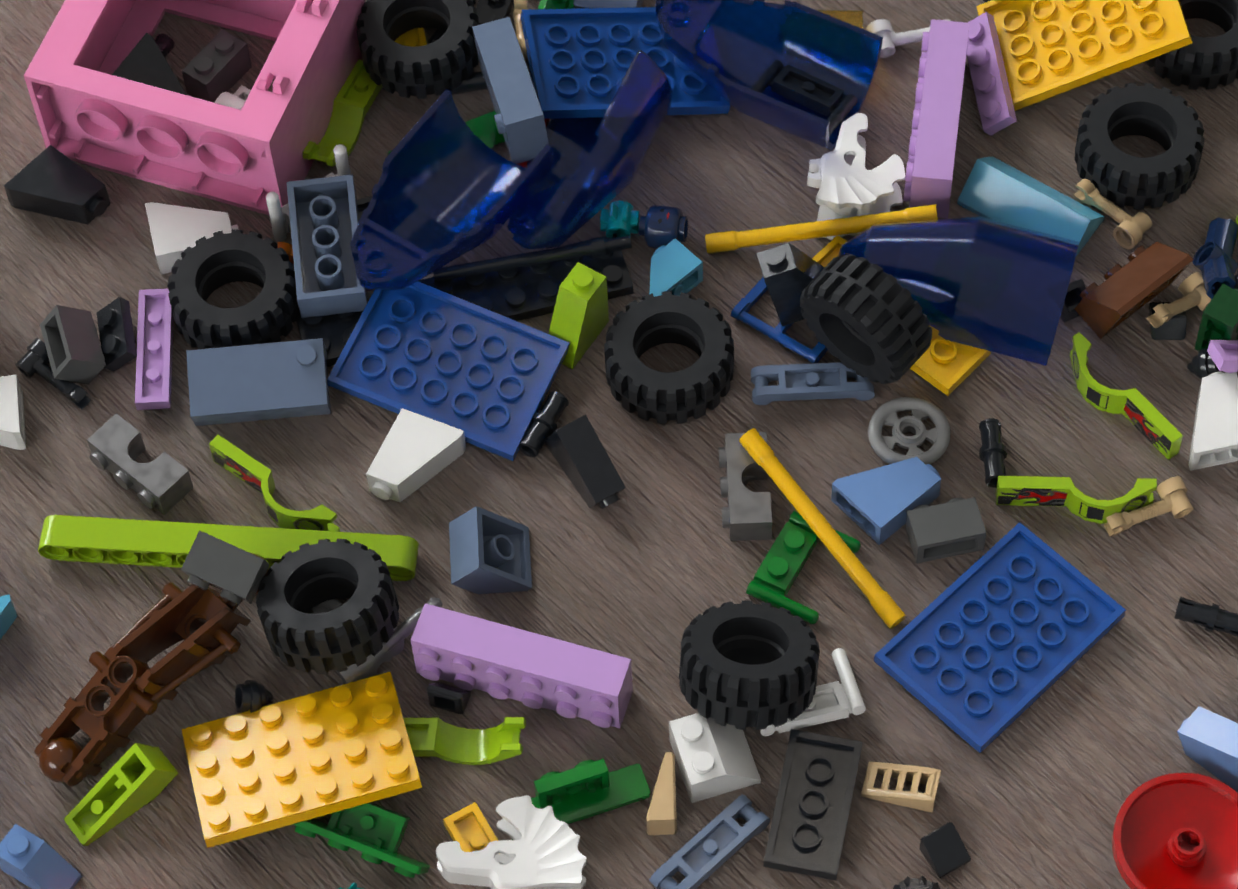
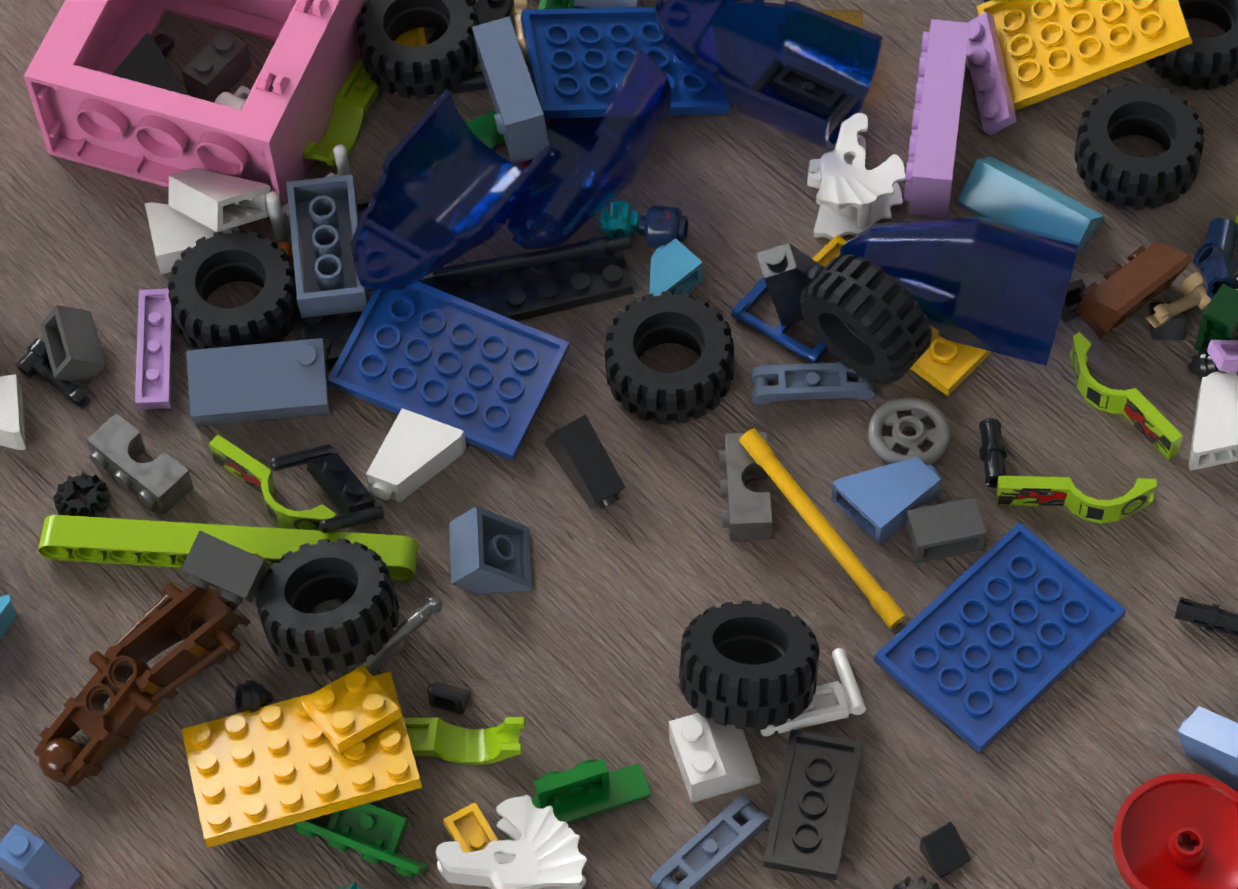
(58, 189): black slope -> none
(96, 494): none -> black gear
(116, 334): black plate -> none
(121, 792): lime slope -> none
(217, 198): none -> white slope
(338, 483): none -> black plate
(351, 708): none -> yellow plate
(522, 666): lavender brick -> none
(543, 424): black pin -> none
(580, 311): lime slope -> none
(662, 810): tan slope -> none
(738, 239): yellow piece -> none
(784, 564): green plate -> none
(891, 39): white brick -> none
(911, 798): tan slope -> none
(1130, 228): tan brick -> none
(1173, 499): tan brick -> none

